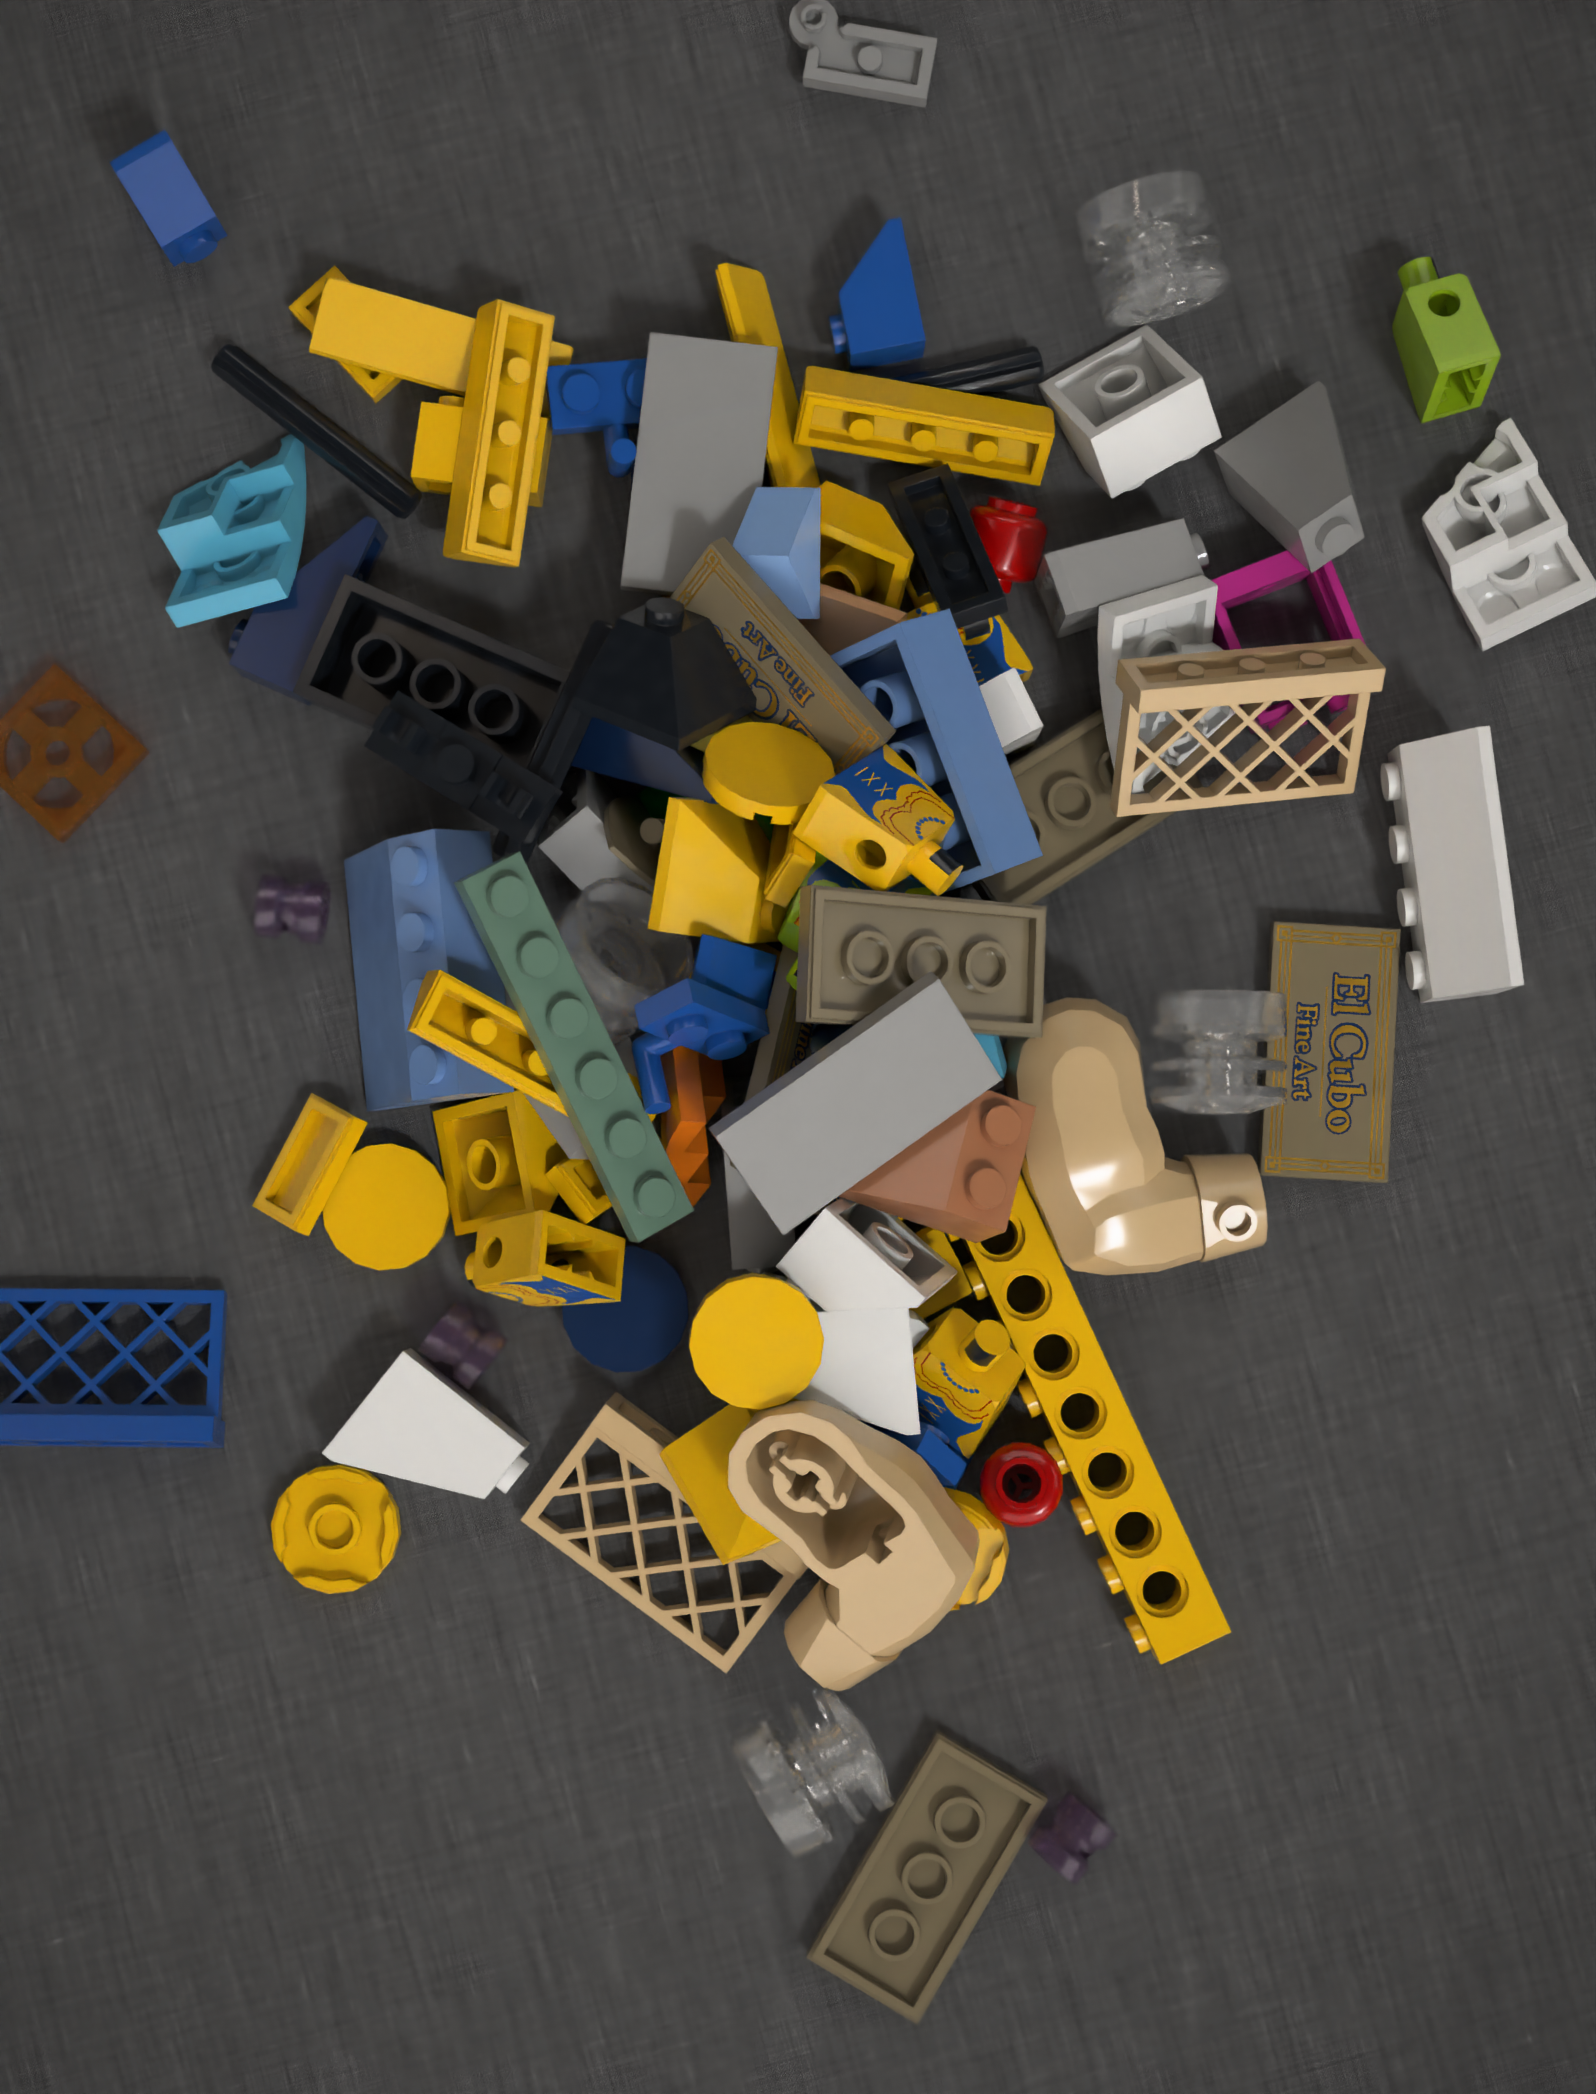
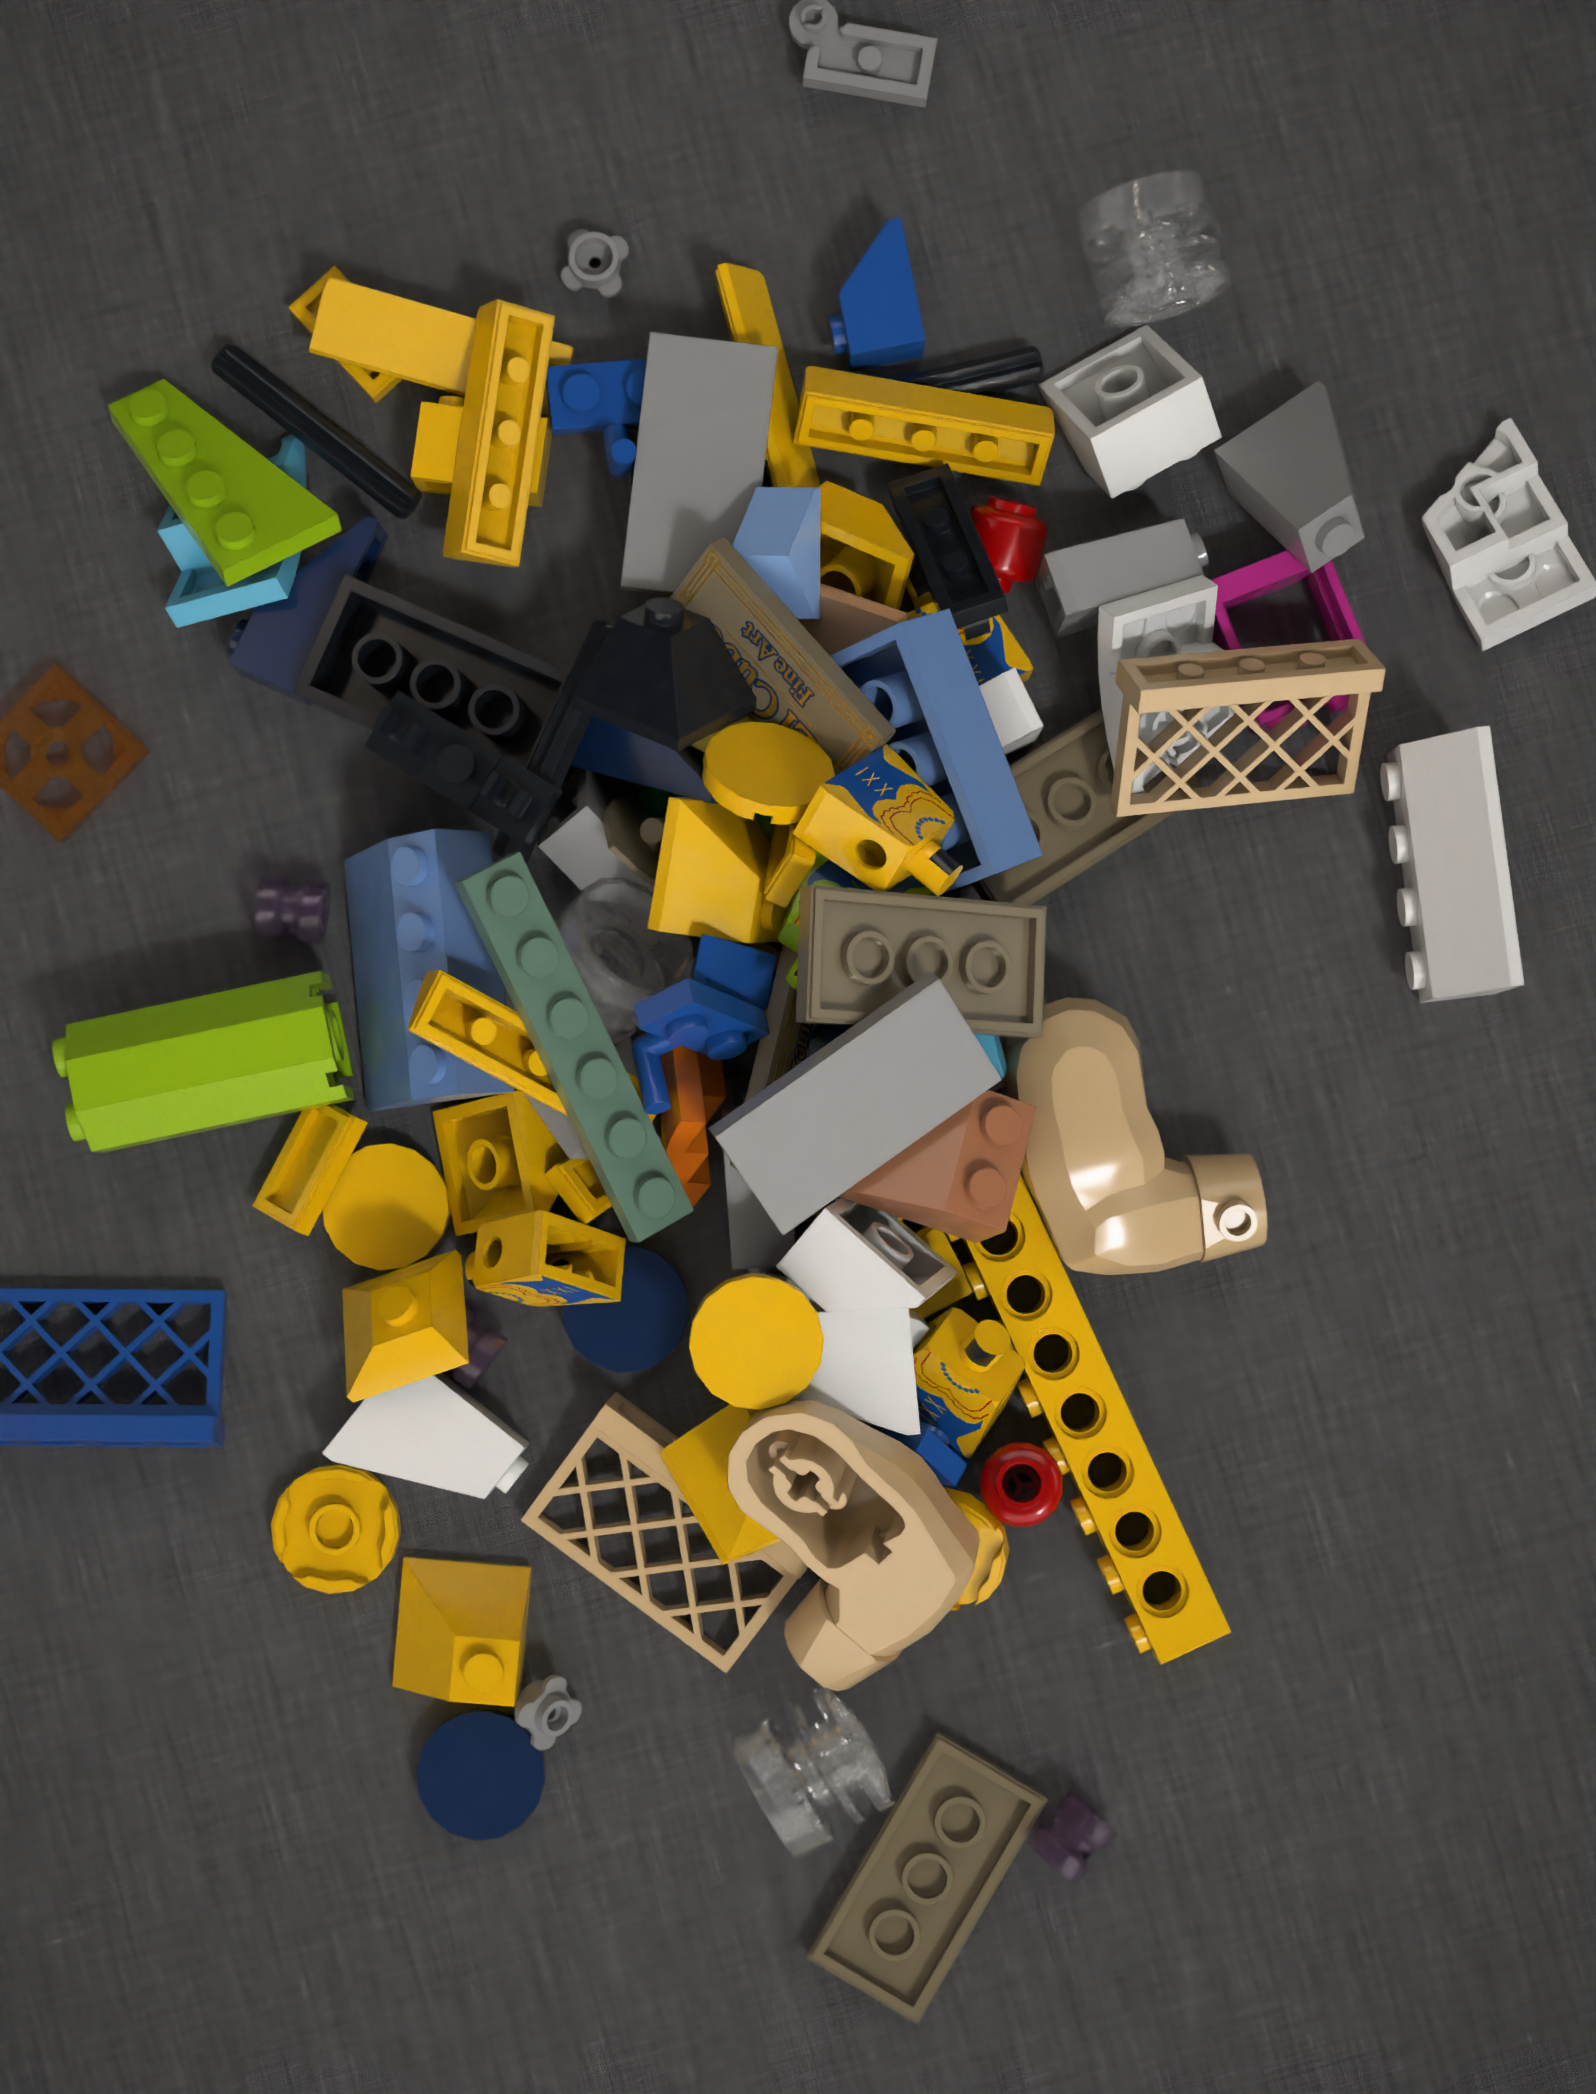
(169, 199): blue slope -> none
(204, 1063): none -> lime brick
(219, 486): none -> lime wing
(404, 1326): none -> yellow slope
(462, 1630): none -> yellow slope
(480, 1774): none -> dark blue tile
(546, 1710): none -> light grey plate
(589, 245): none -> light grey plate
(1218, 1049): clear wheel -> none
(1335, 1050): dark tan tile -> none
(1442, 341): lime torso -> none

